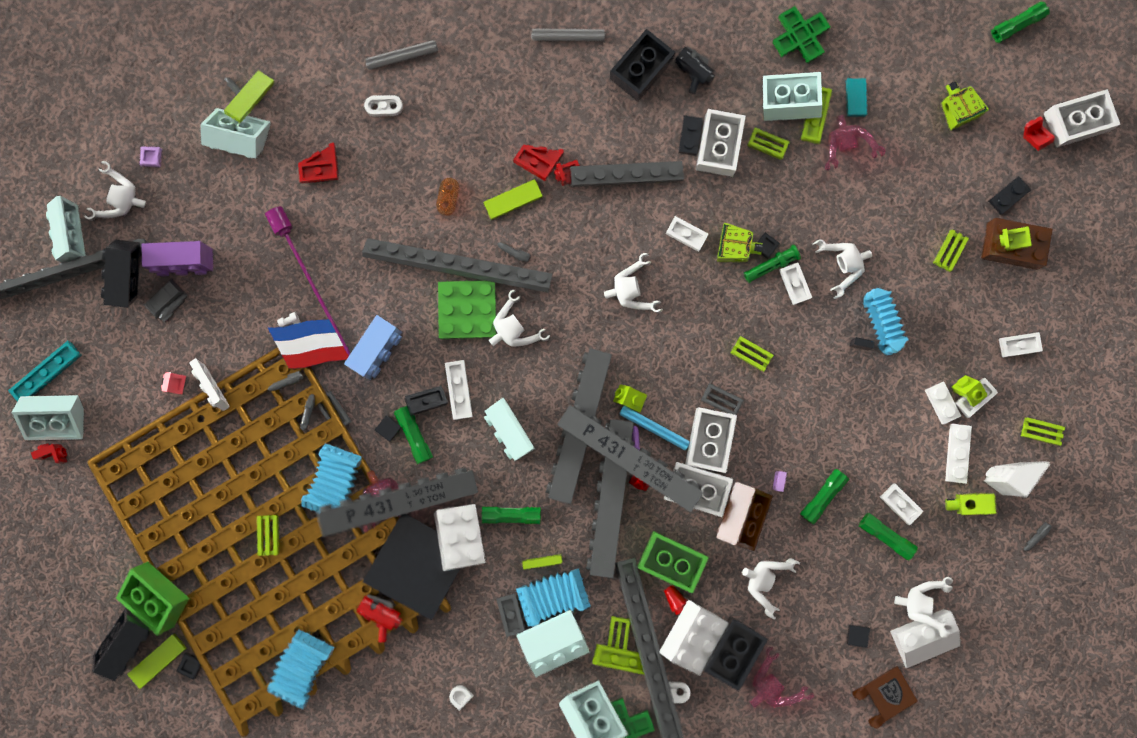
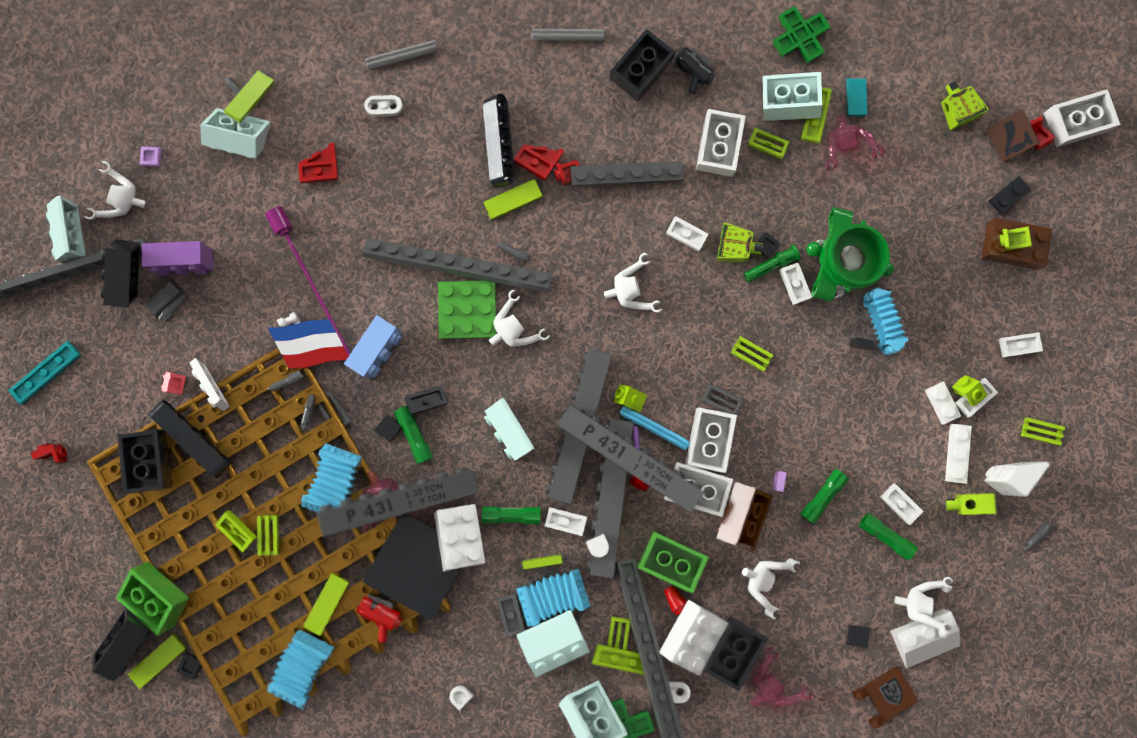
(49, 417): light aqua slope -> none
(144, 461): none -> black brick
(190, 438): none -> black beam
(239, 531): none -> lime tile
(326, 604): none -> lime tile
(449, 196): clear orange plate -> none
(458, 390): white plate -> none
(498, 141): none -> black beam
(565, 521): none -> white plate
(598, 546): none -> white tile
(690, 135): black plate -> none
(844, 234): none -> green piece
(952, 233): lime tile -> none
(1013, 135): none -> reddish brown tile
(1031, 16): green axle -> none

